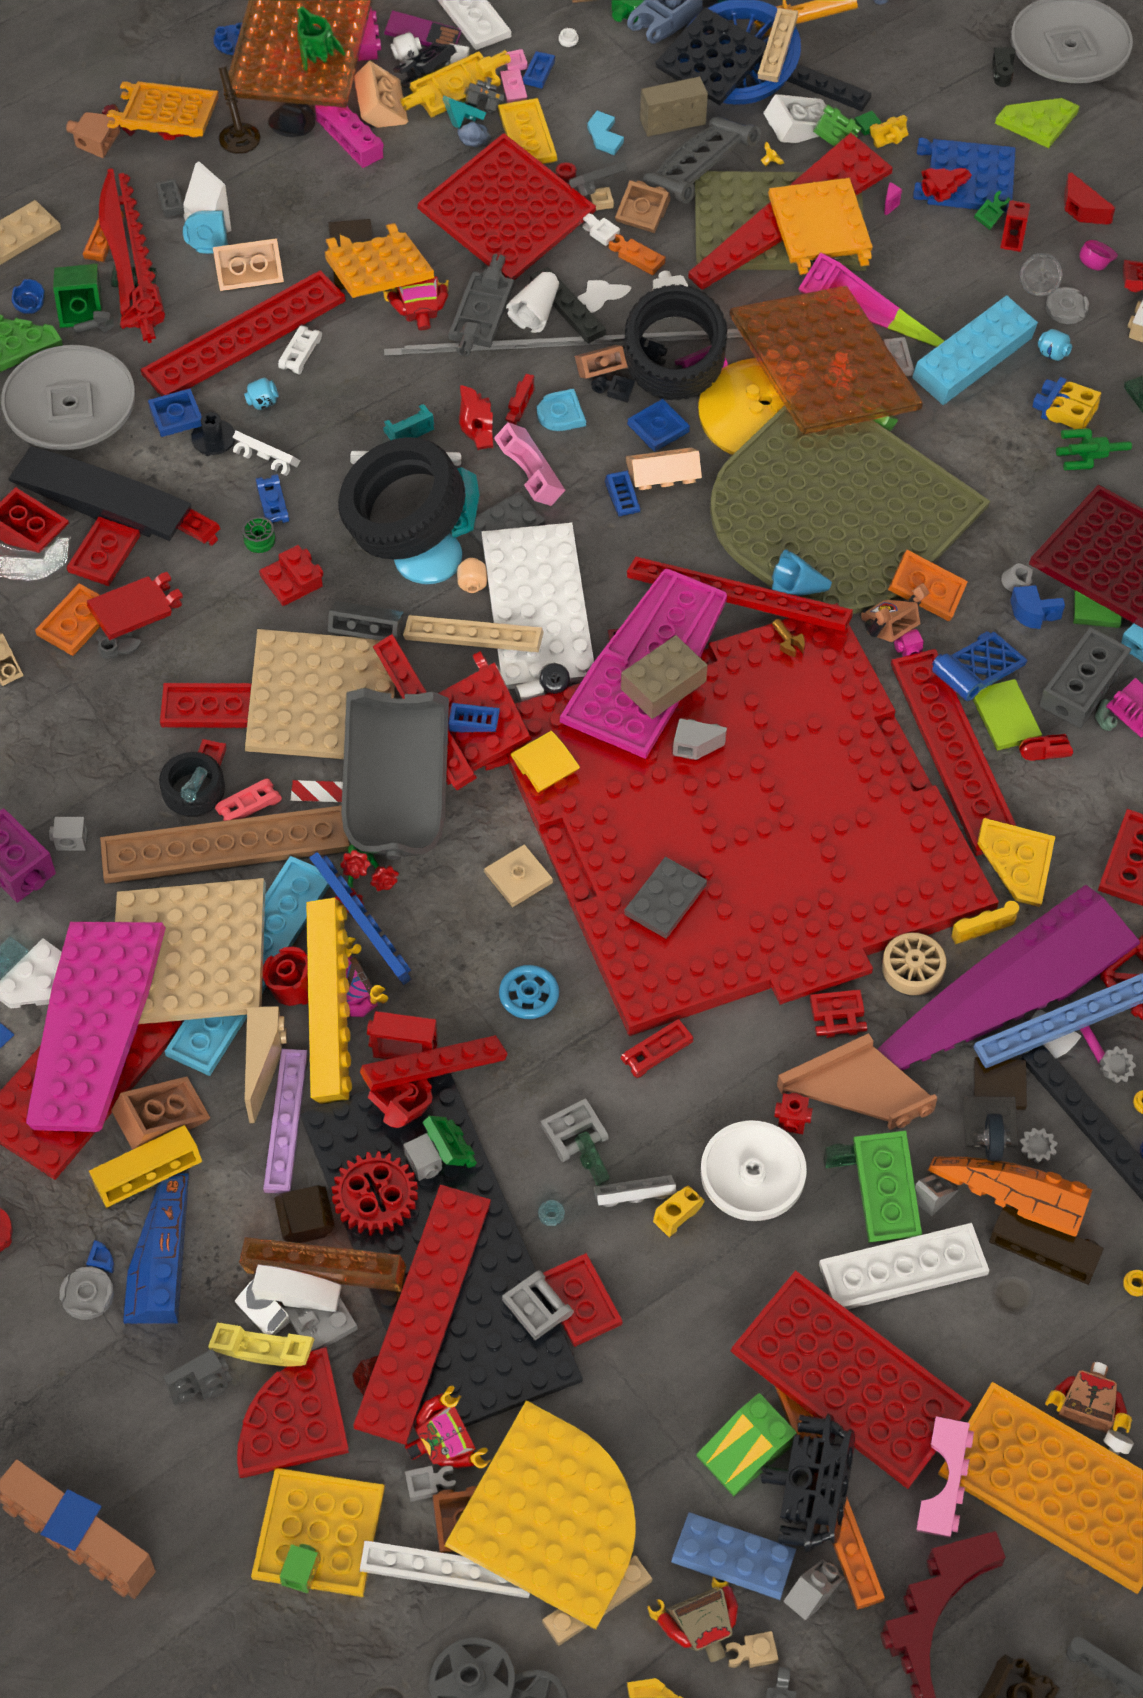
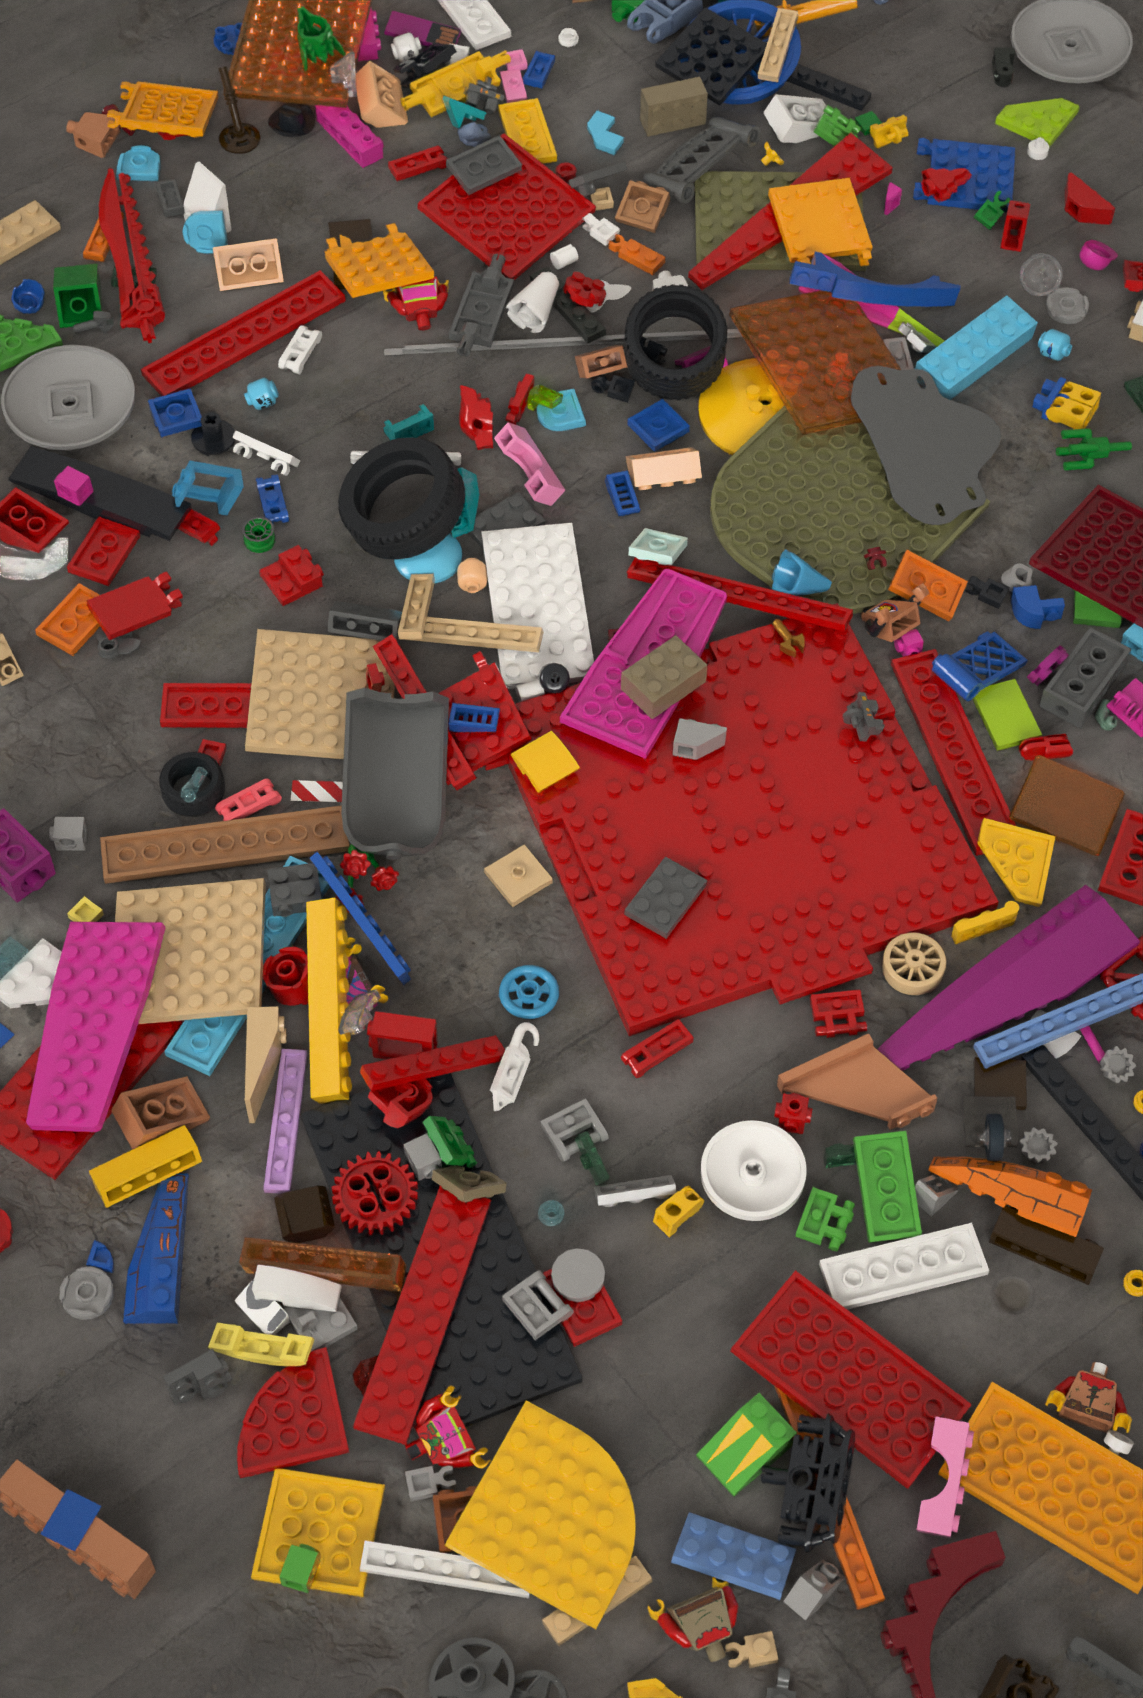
(73, 485): none -> dark pink brick
(85, 911): none -> light yellow plate
(140, 164): none -> medium azure tile
(224, 497): none -> dark azure panel
(292, 888): none -> dark grey plate
(345, 72): none -> clear slope
(358, 1012): none -> clear slope
(374, 678): none -> red plate
(416, 606): none -> tan plate
(418, 163): none -> red plate
(468, 1185): none -> dark tan plate
(484, 165): none -> dark grey plate
(512, 1067): none -> white plate
(543, 396): none -> clear neon green tile
(564, 256): none -> white piece
(578, 1275): none -> light grey tile
(585, 290): none -> red plate
(657, 546): none -> light aqua plate
(817, 1215): none -> bright green plate
(829, 277): none -> blue slope
(861, 715): none -> dark grey hips
(875, 554): none -> dark red plate
(918, 340): none -> light grey plate
(925, 442): none -> dark grey piece
(989, 592): none -> black plate
(1038, 149): none -> white tile
(1053, 660): none -> magenta plate
(1067, 805): none -> clear orange piece

